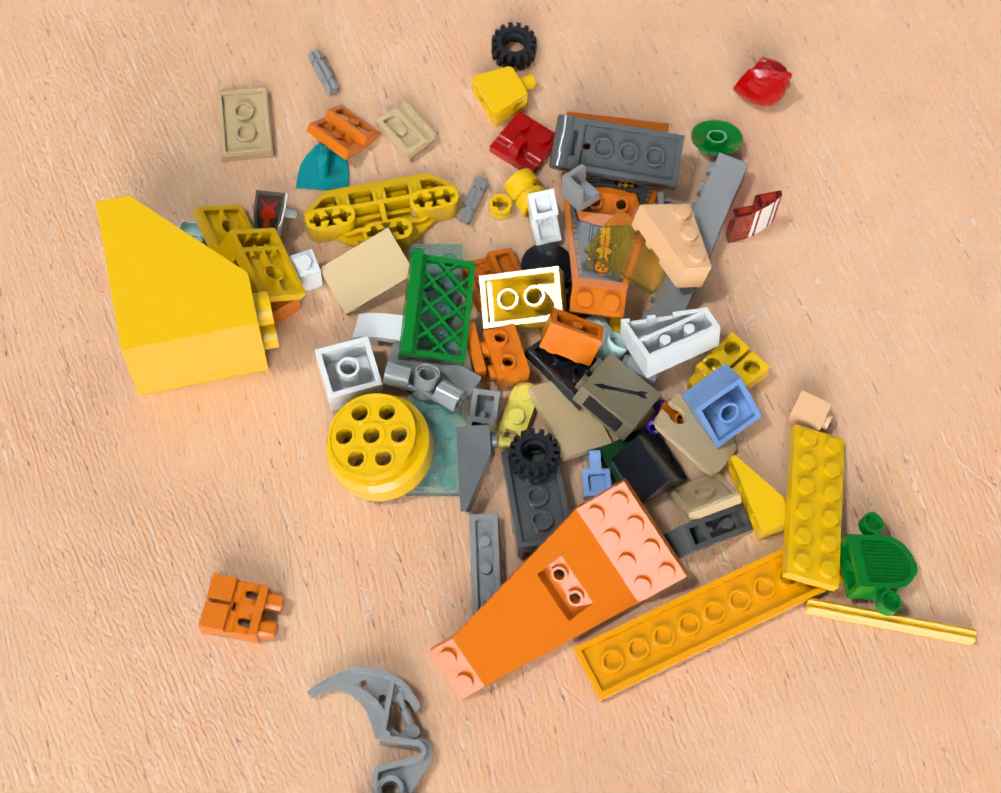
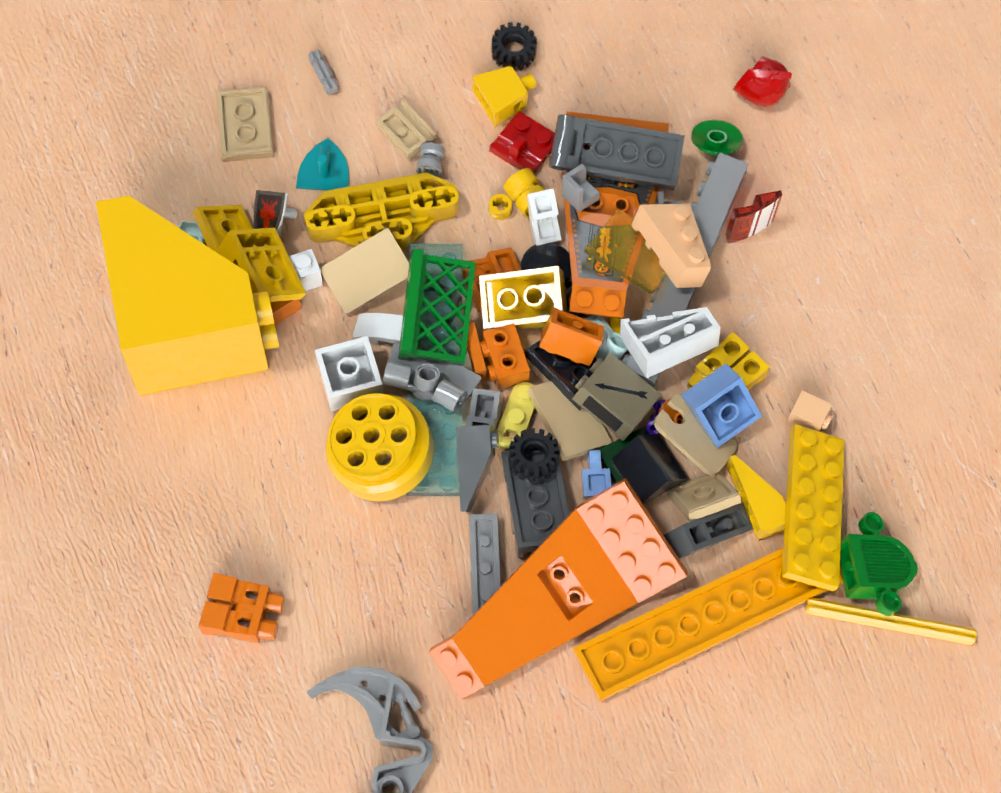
(343, 132): orange slope -> none
(431, 158): none -> light grey wheel
(473, 200): light grey axle -> none

